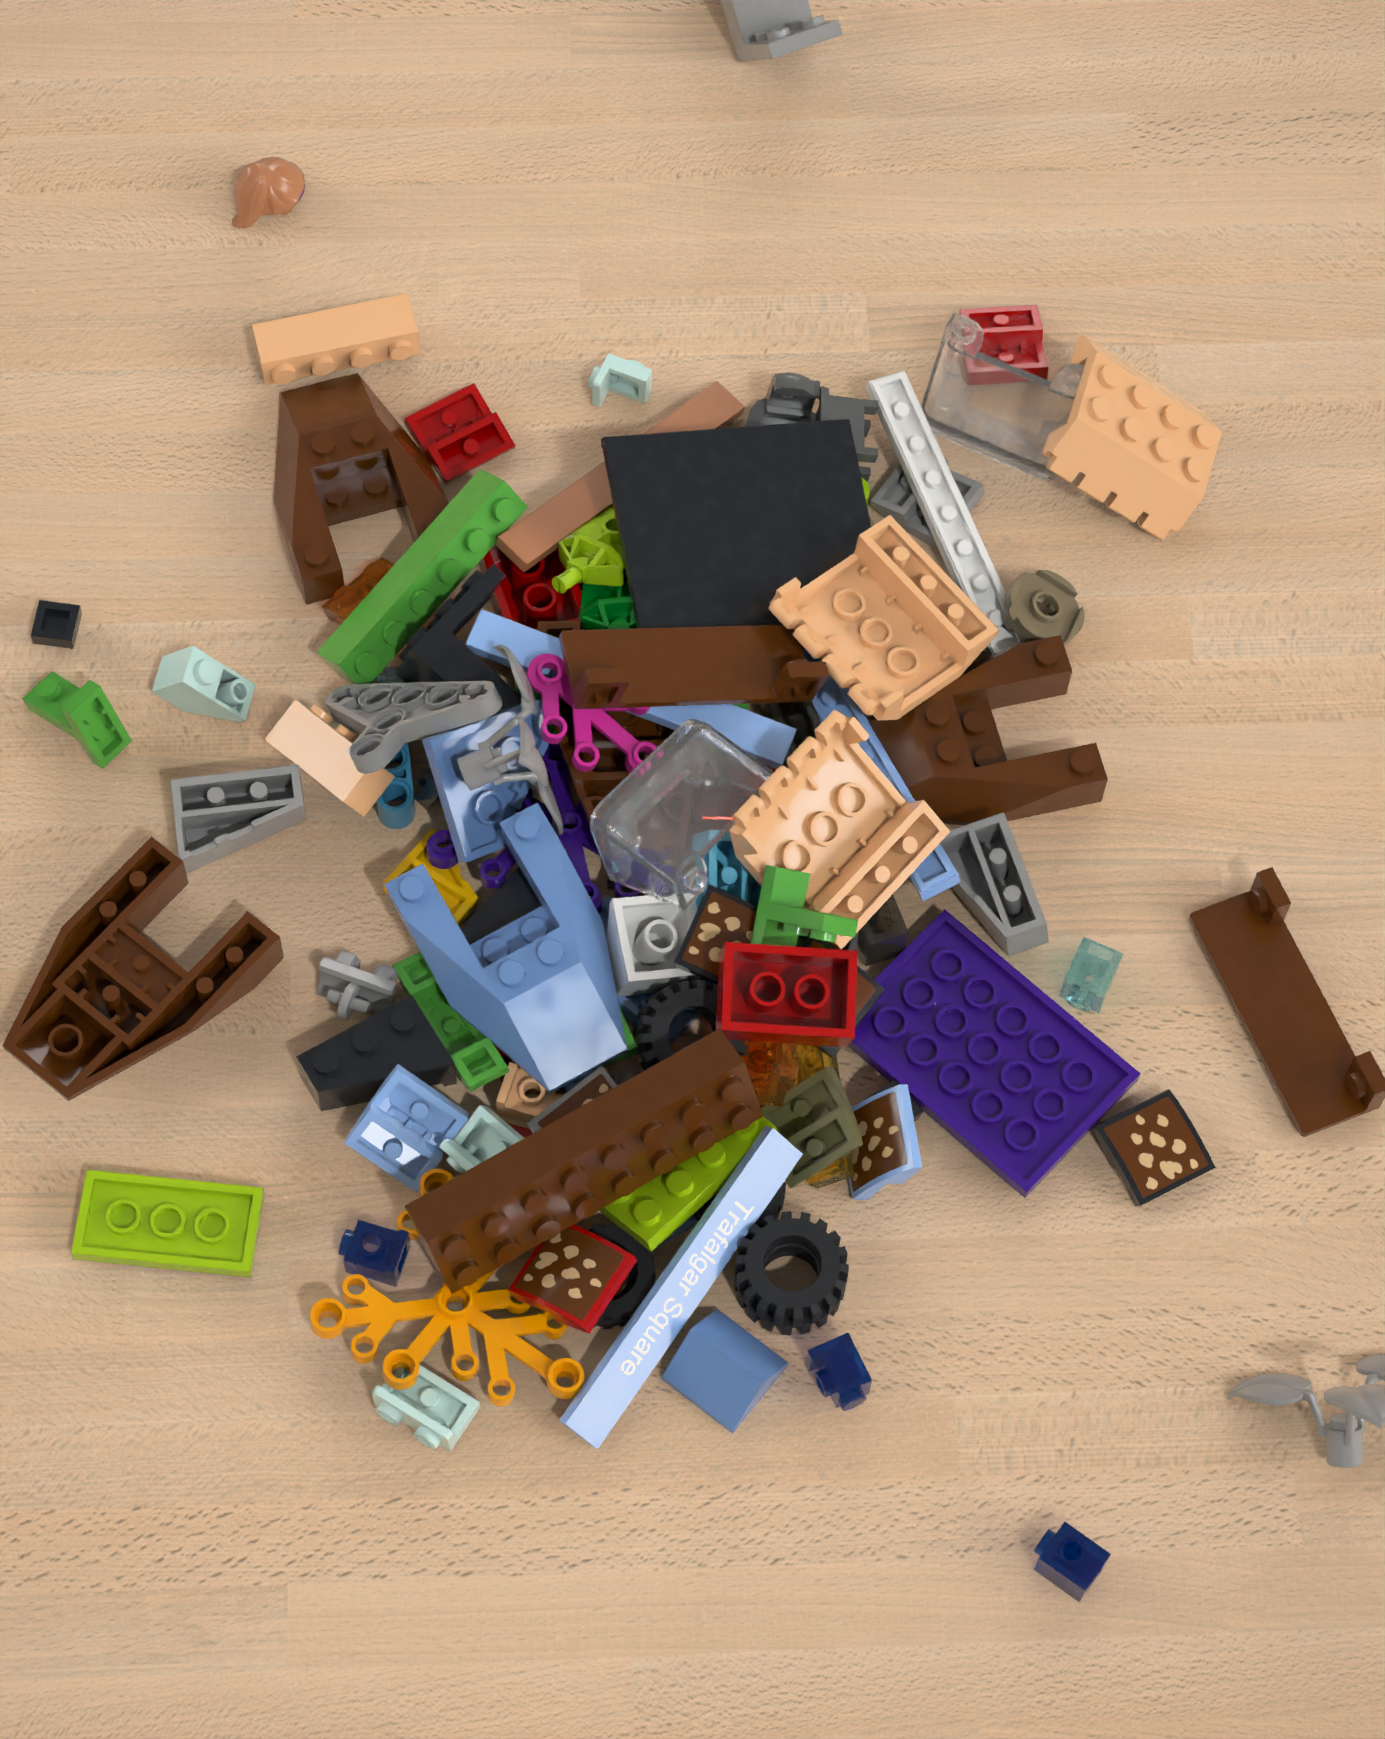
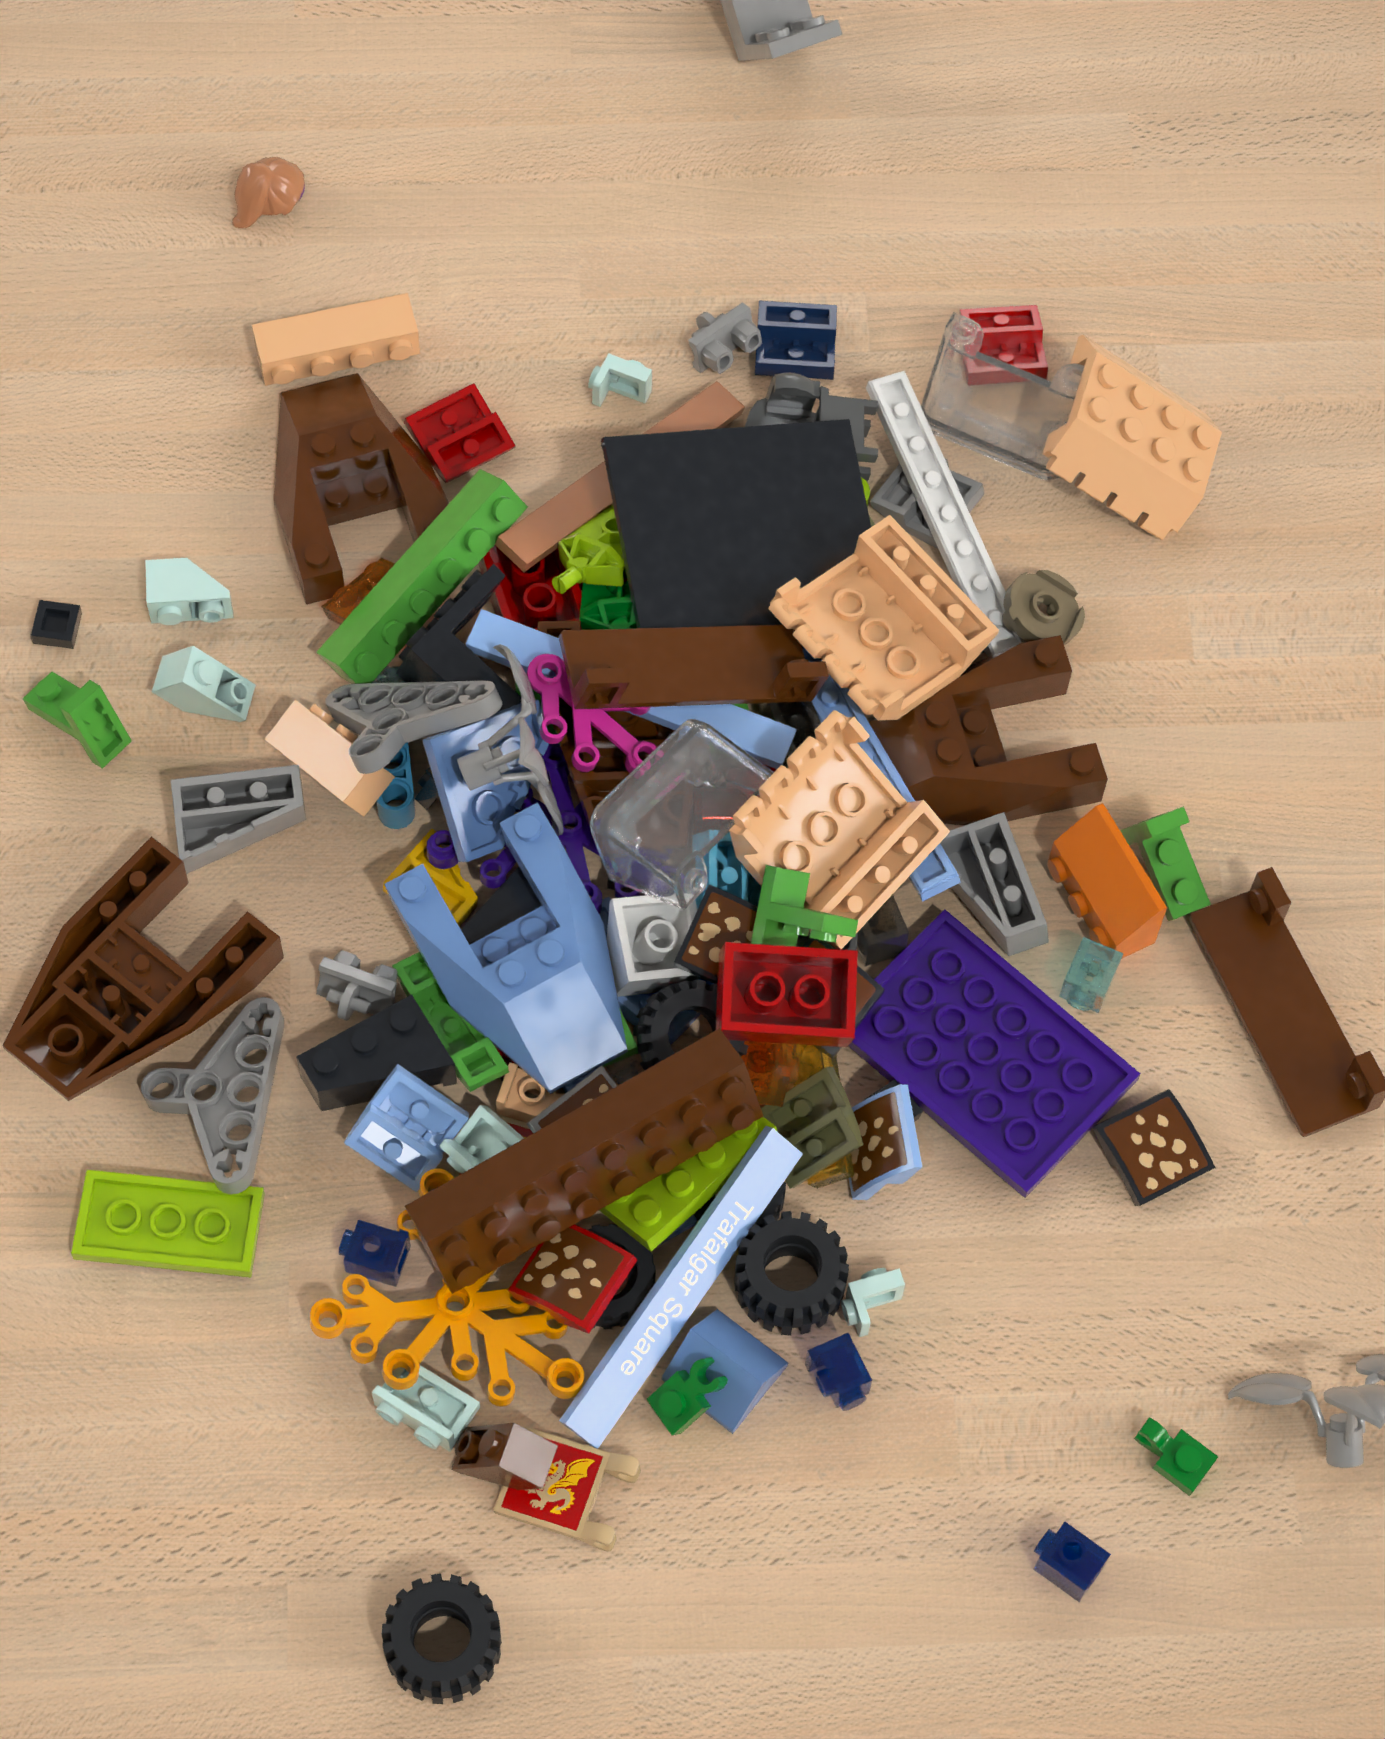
(184, 592): none -> light aqua slope
(229, 1073): none -> light grey beam
(435, 1600): none -> black tyre
(504, 1456): none -> reddish brown slope
(569, 1492): none -> flag
(682, 1397): none -> green plate
(720, 336): none -> light grey hips
(796, 339): none -> dark blue slope
(872, 1290): none -> light aqua bracket
(1107, 883): none -> orange slope
(1169, 862): none -> bright green bracket
(1181, 1459): none -> green plate

